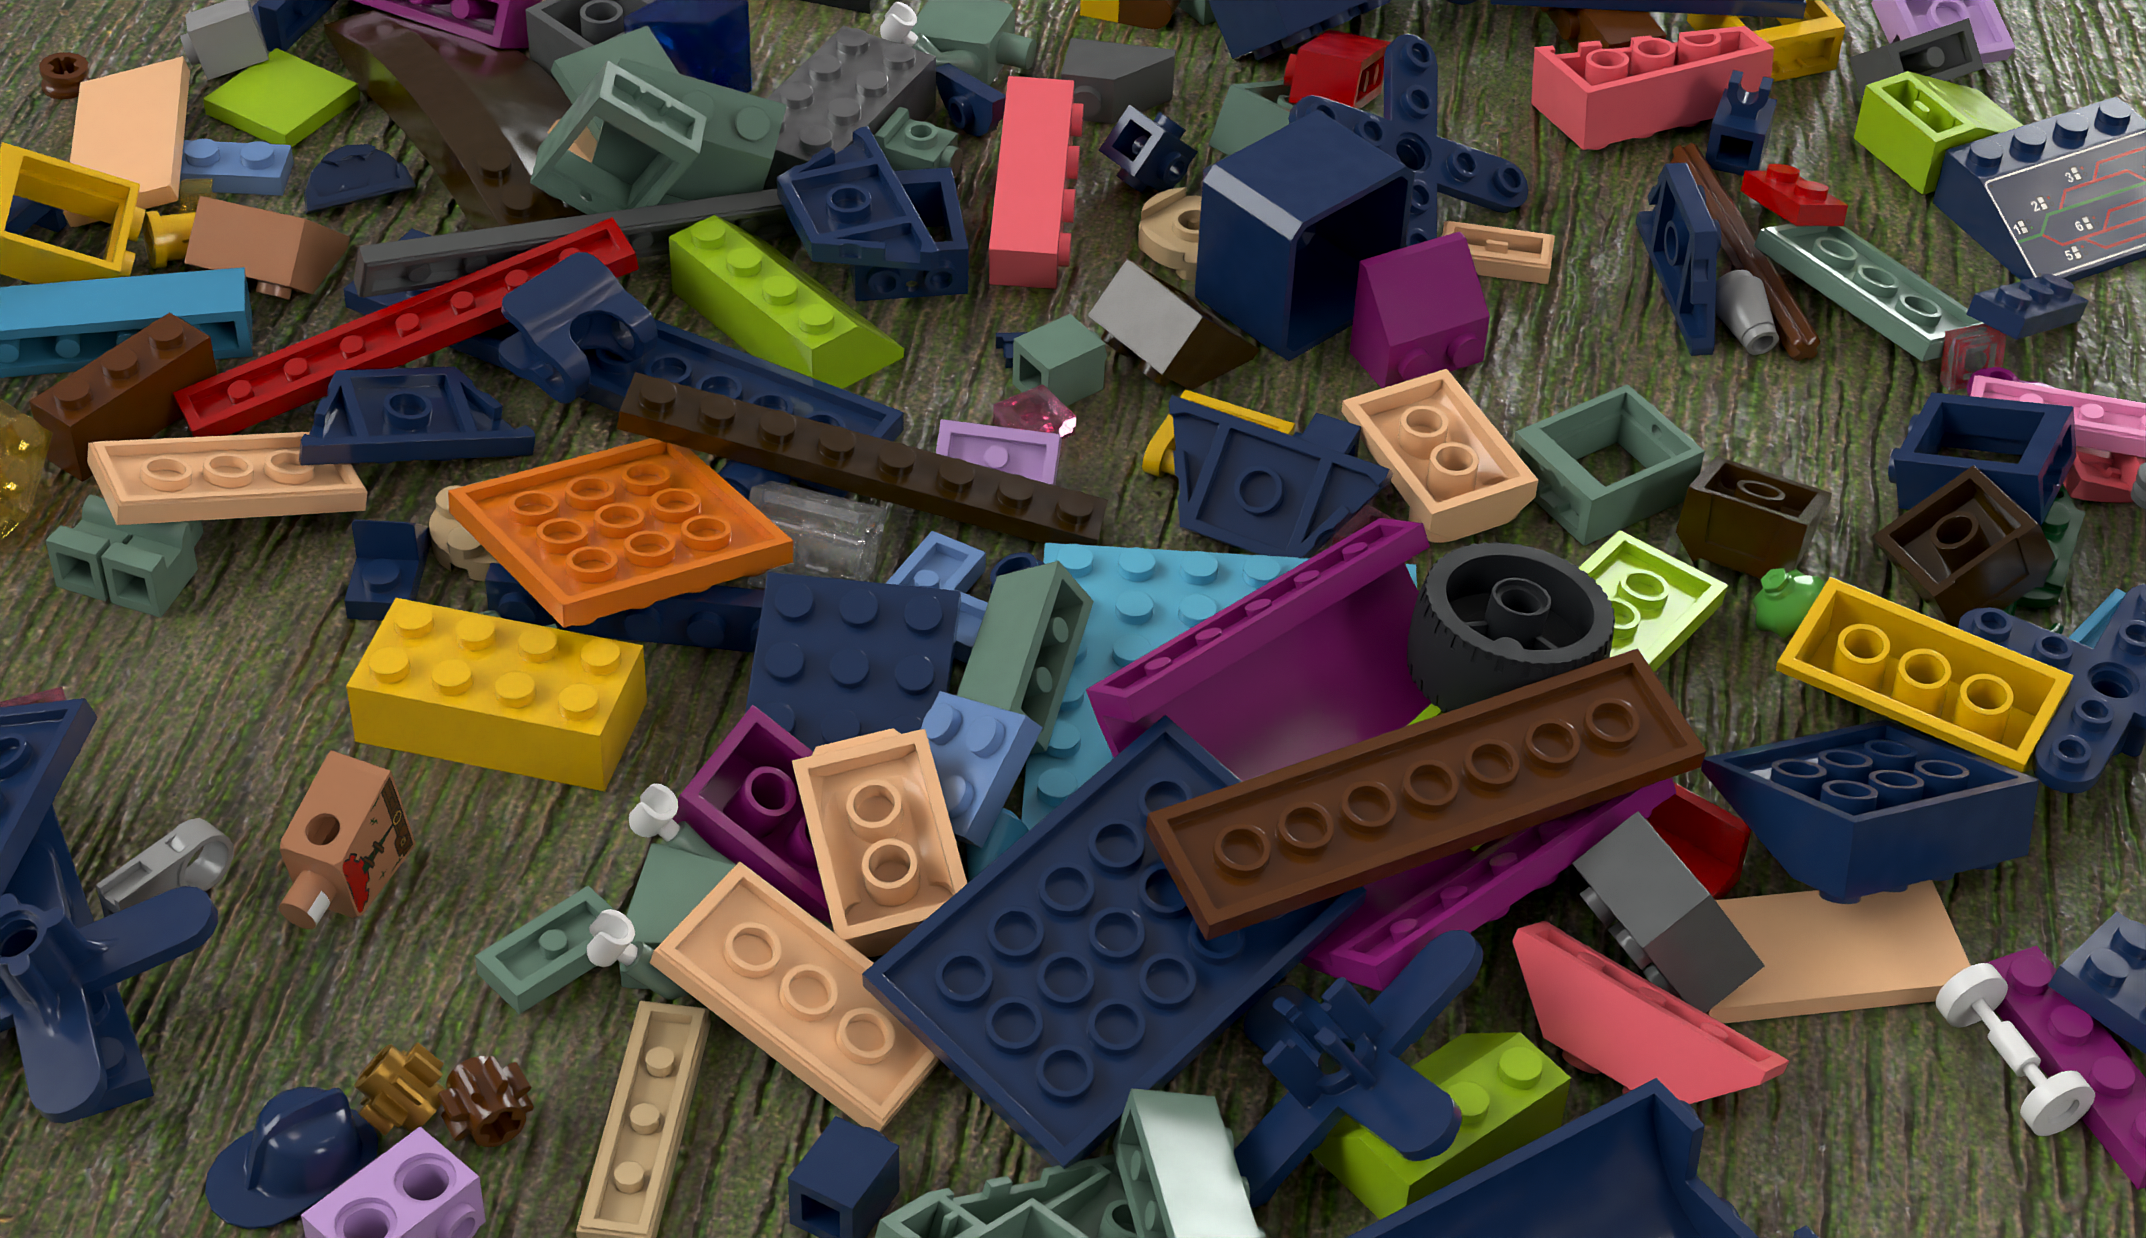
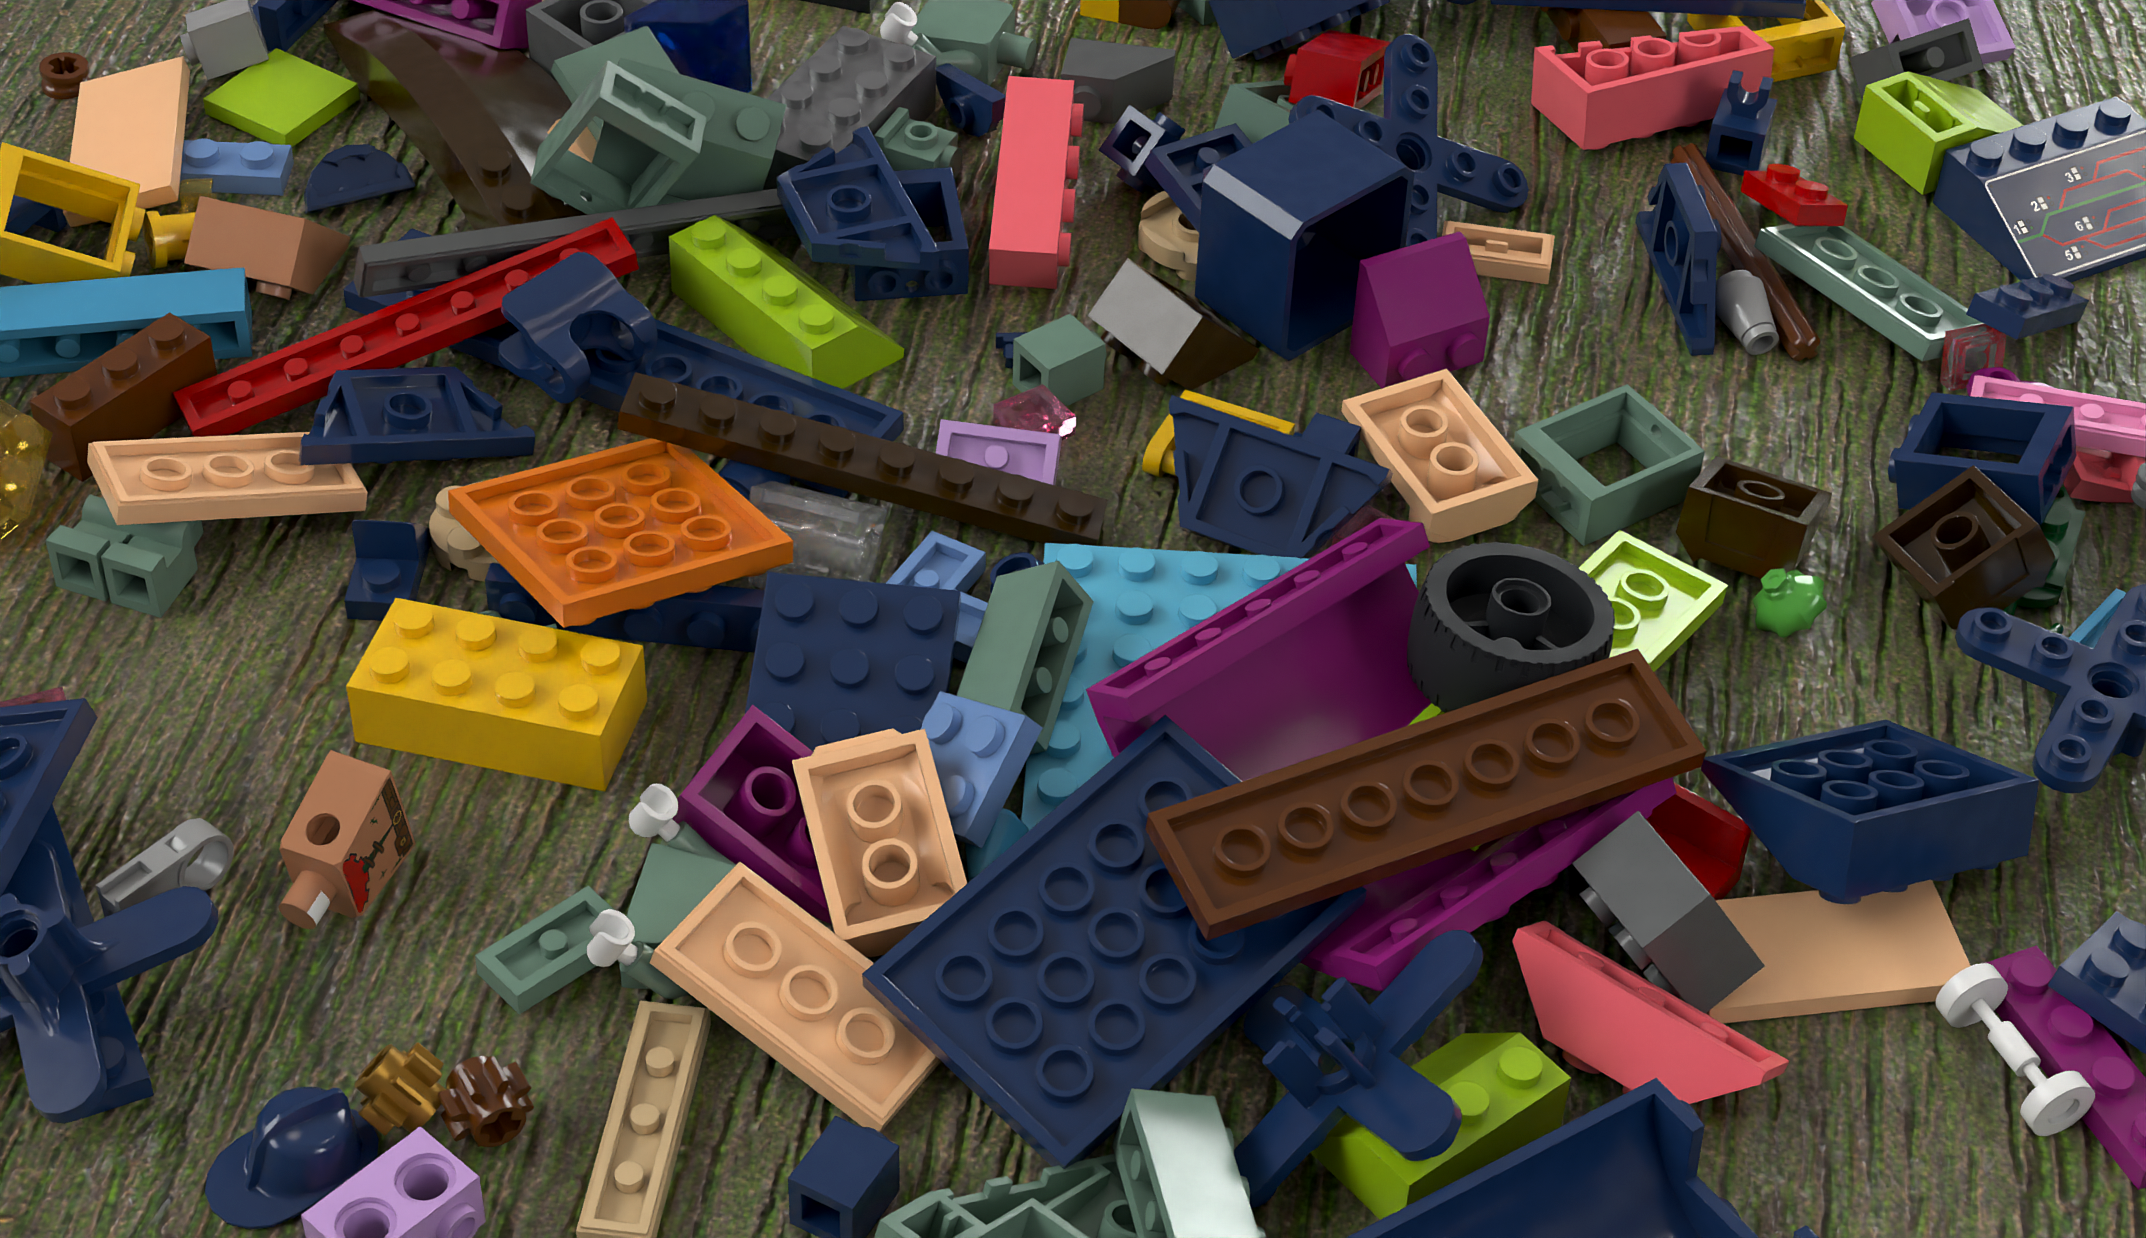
(1181, 165): none -> dark blue wing
(1926, 674): yellow slope -> none

